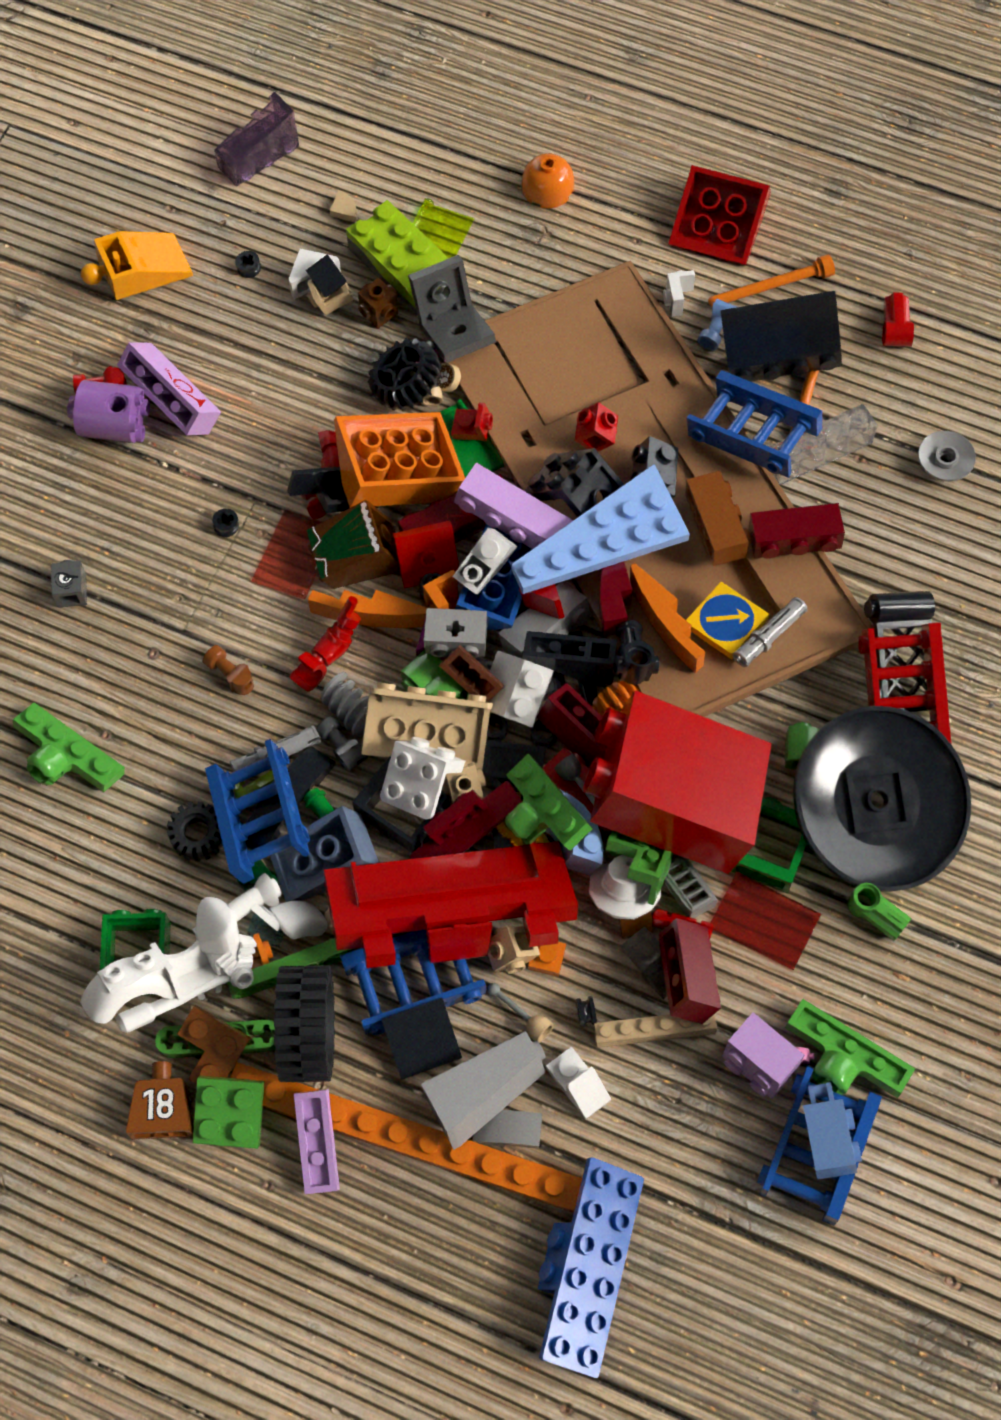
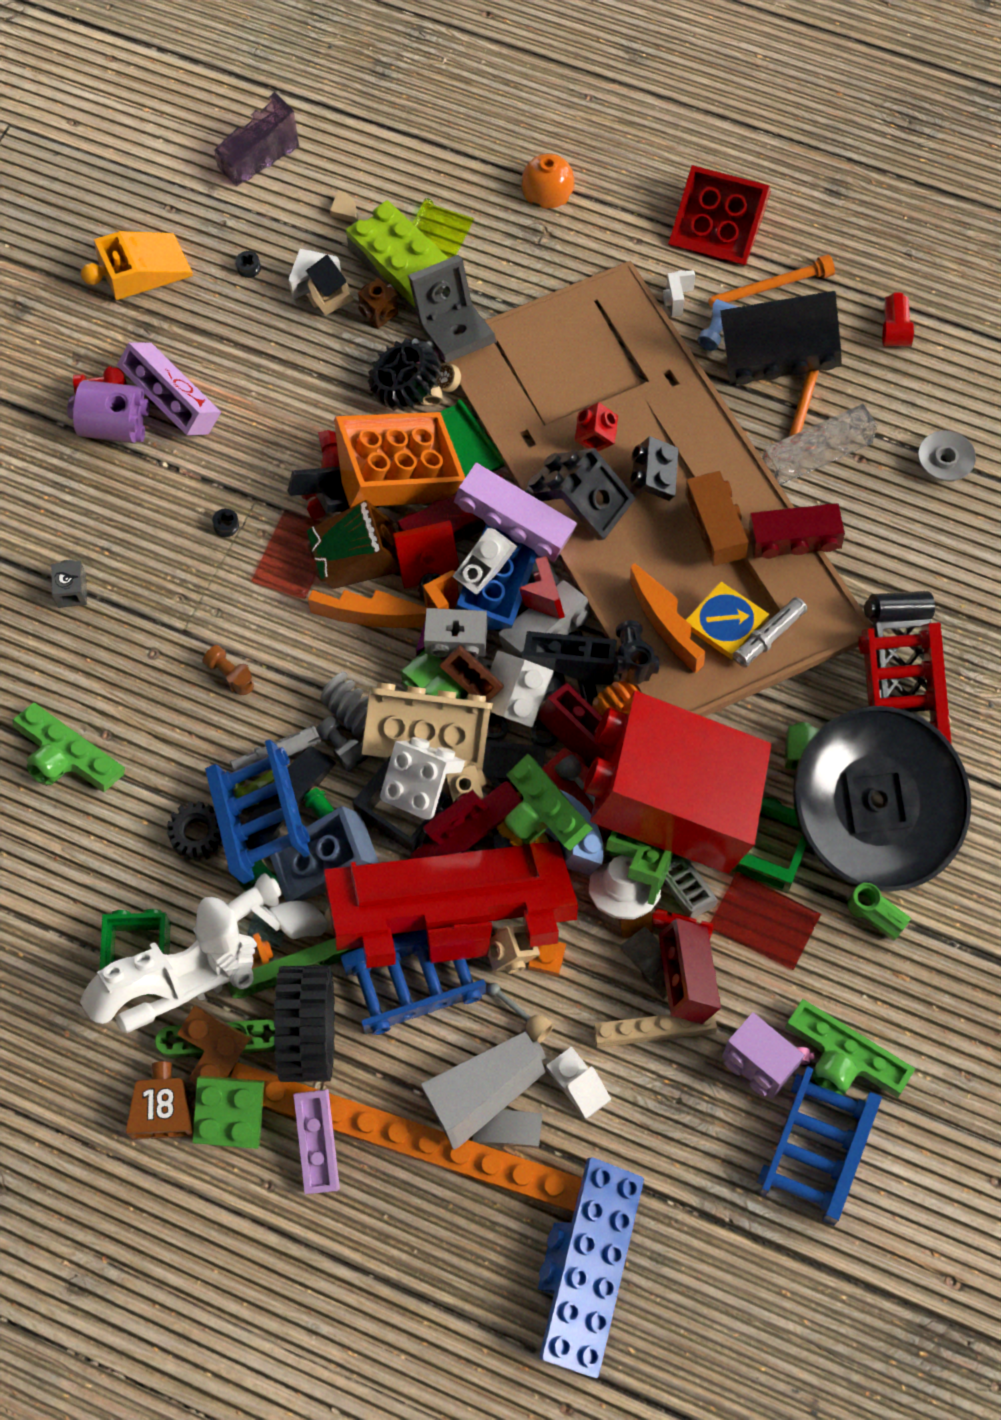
(328, 649): red piece -> none
(421, 1038): black piece -> none
(472, 424): red bracket -> none
(586, 1011): black bush -> none
(614, 596): dark red slope -> none
(617, 529): light blue wing -> none
(763, 401): blue fence -> none
(829, 1134): medium blue brick -> none

